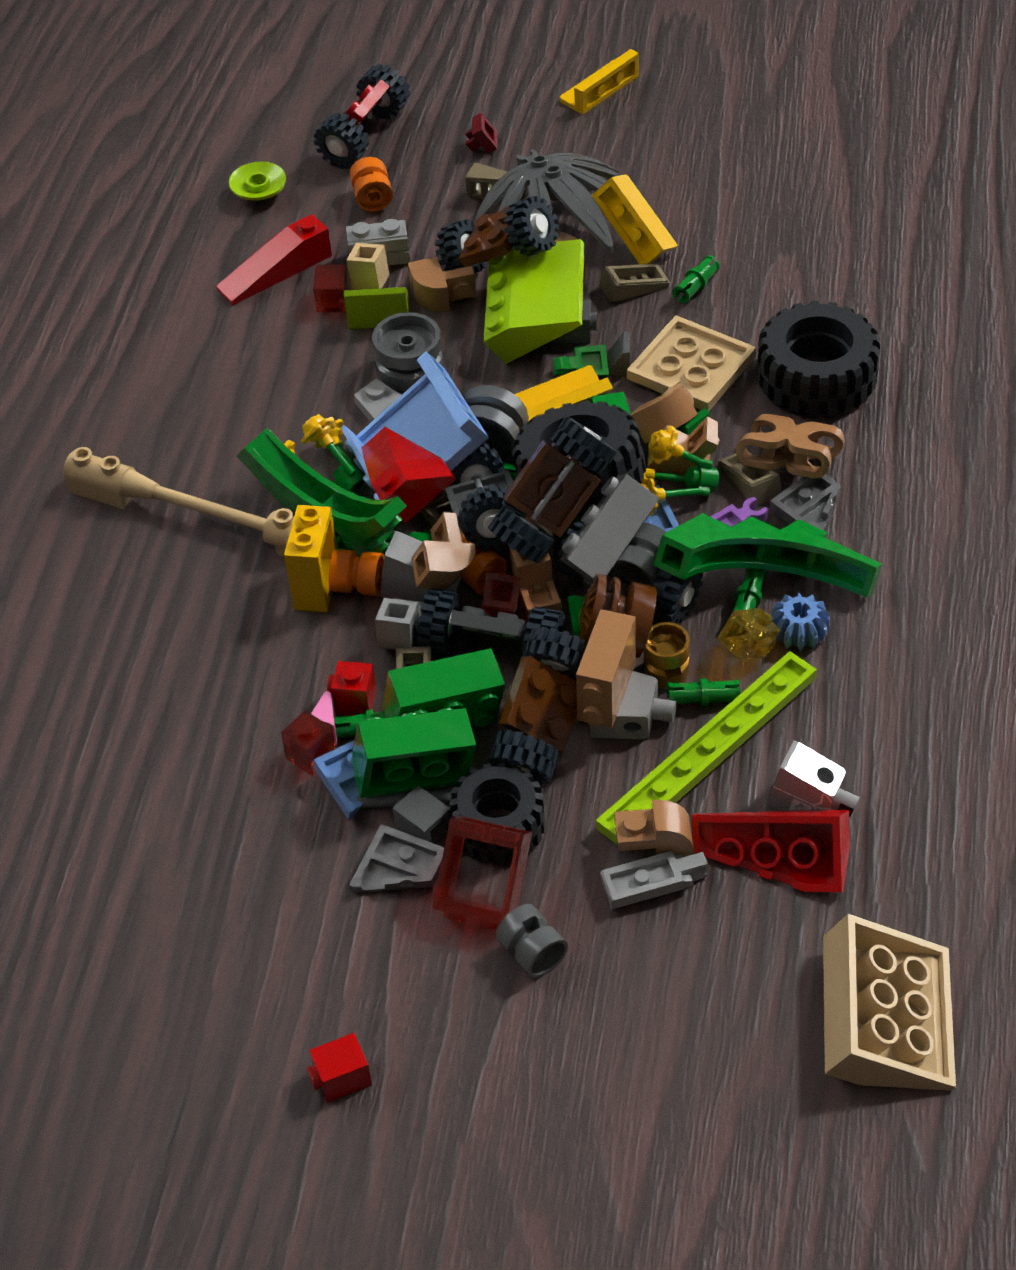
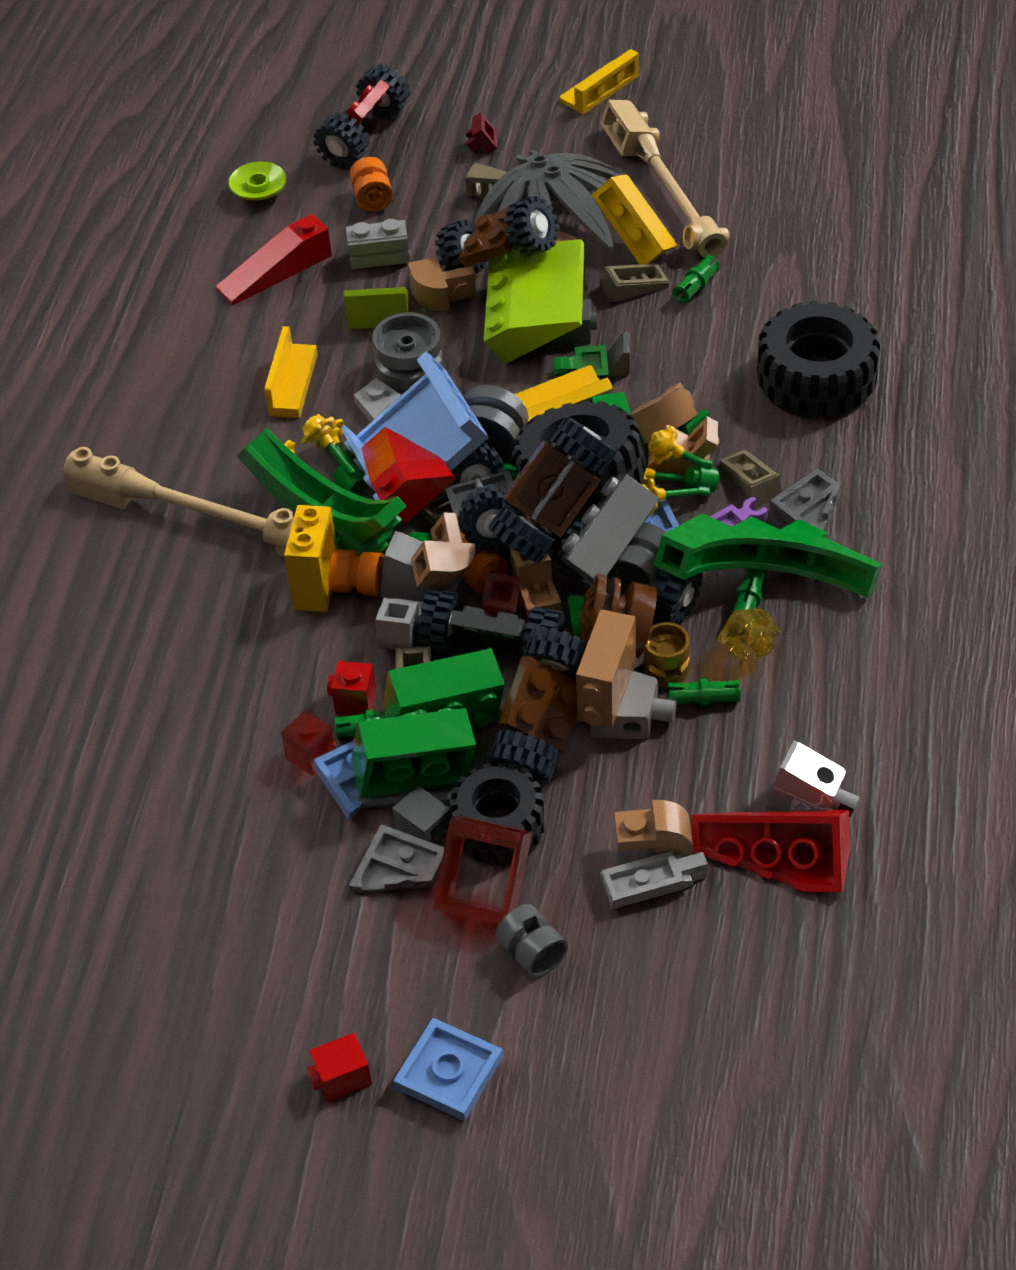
(289, 376): none -> yellow panel
(325, 712): bright pink slope -> none
(329, 288): clear red brick -> none
(367, 266): tan brick -> none
(448, 1069): none -> medium blue plate
(635, 138): none -> tan bar
(696, 357): tan plate -> none
(715, 739): lime plate -> none
(790, 446): medium nougat piece -> none
(800, 621): medium blue gear -> none
(887, 1008): tan slope -> none

